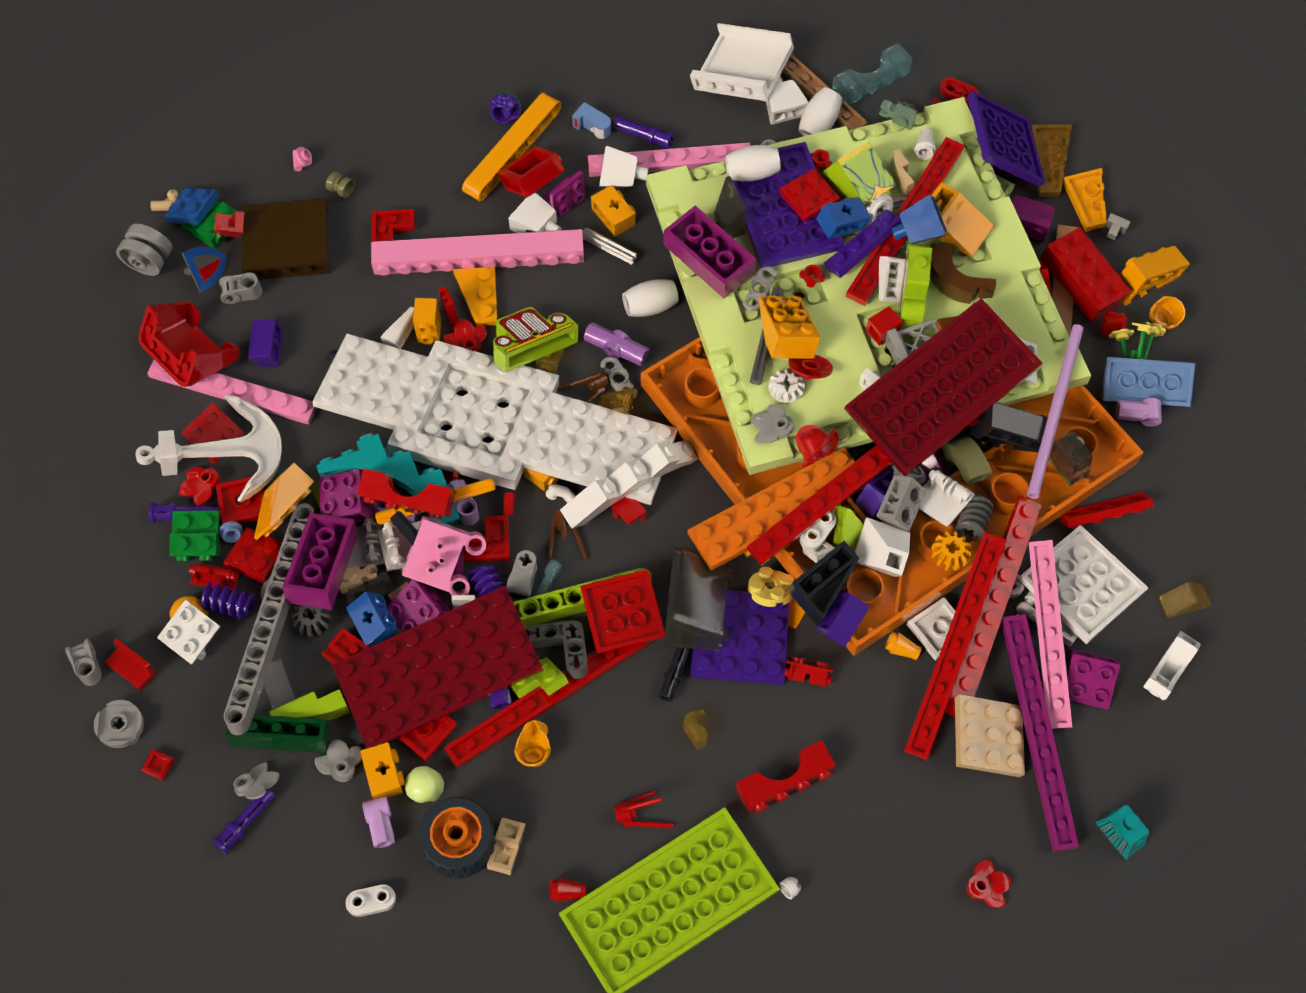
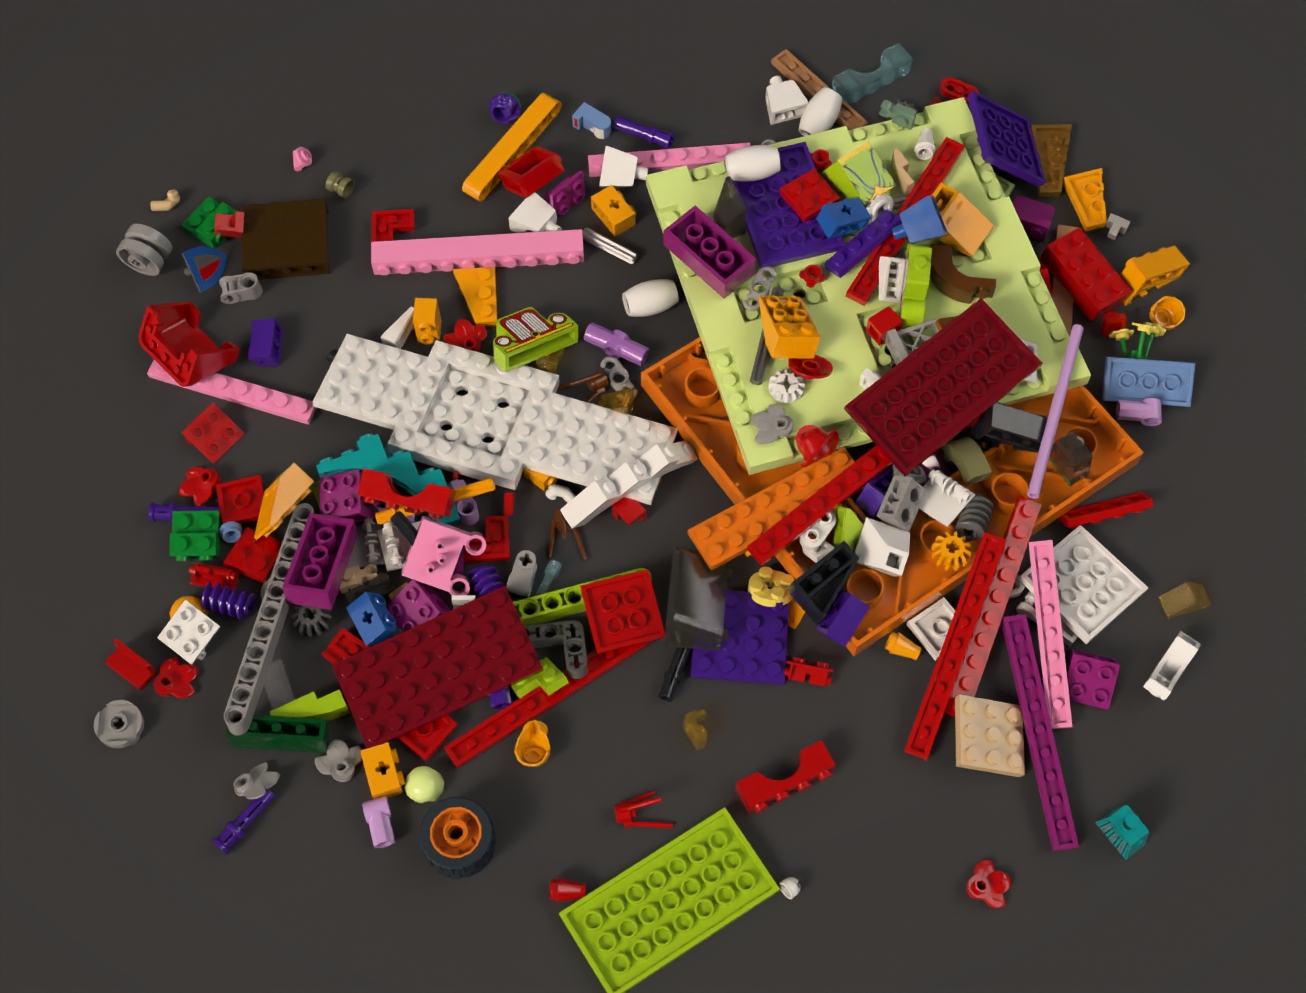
(82, 659): light grey piece -> none
(158, 765): red tile -> none
(179, 678): none -> red plate
(191, 206): blue plate -> none
(261, 445): white piece -> none
(370, 902): white plate -> none
(448, 306): red tile -> none
(507, 846): tan slope -> none
(744, 62): white panel -> none

